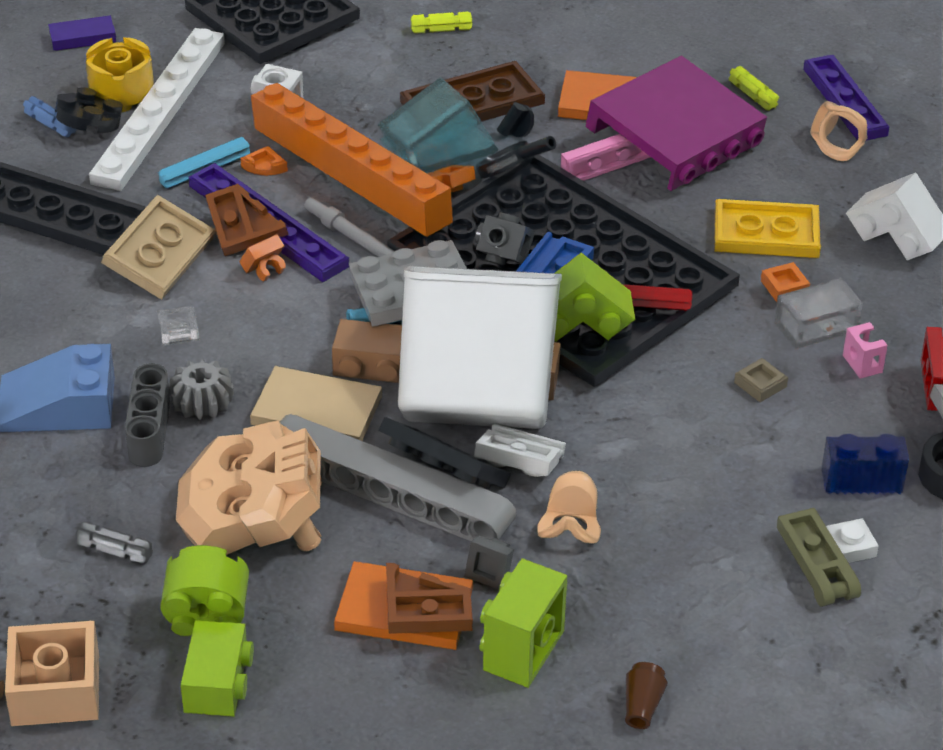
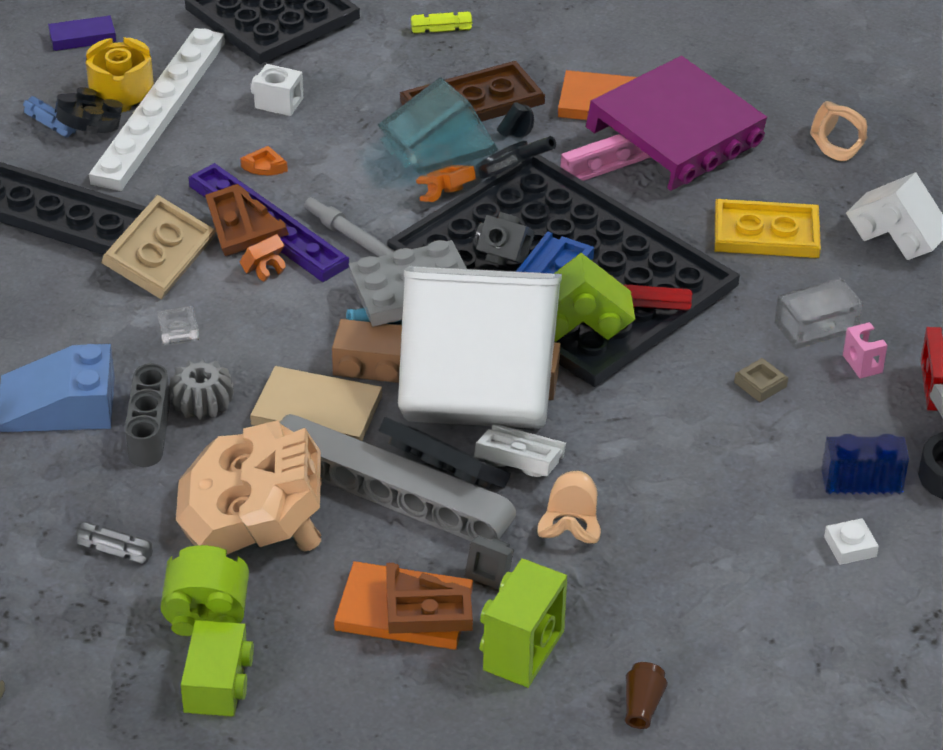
(52, 673): light nougat brick -> none
(220, 155): medium azure axle -> none
(353, 159): orange brick -> none
(753, 88): neon yellow axle -> none
(783, 279): orange plate -> none
(818, 556): olive plate -> none
(841, 89): dark purple tile -> none

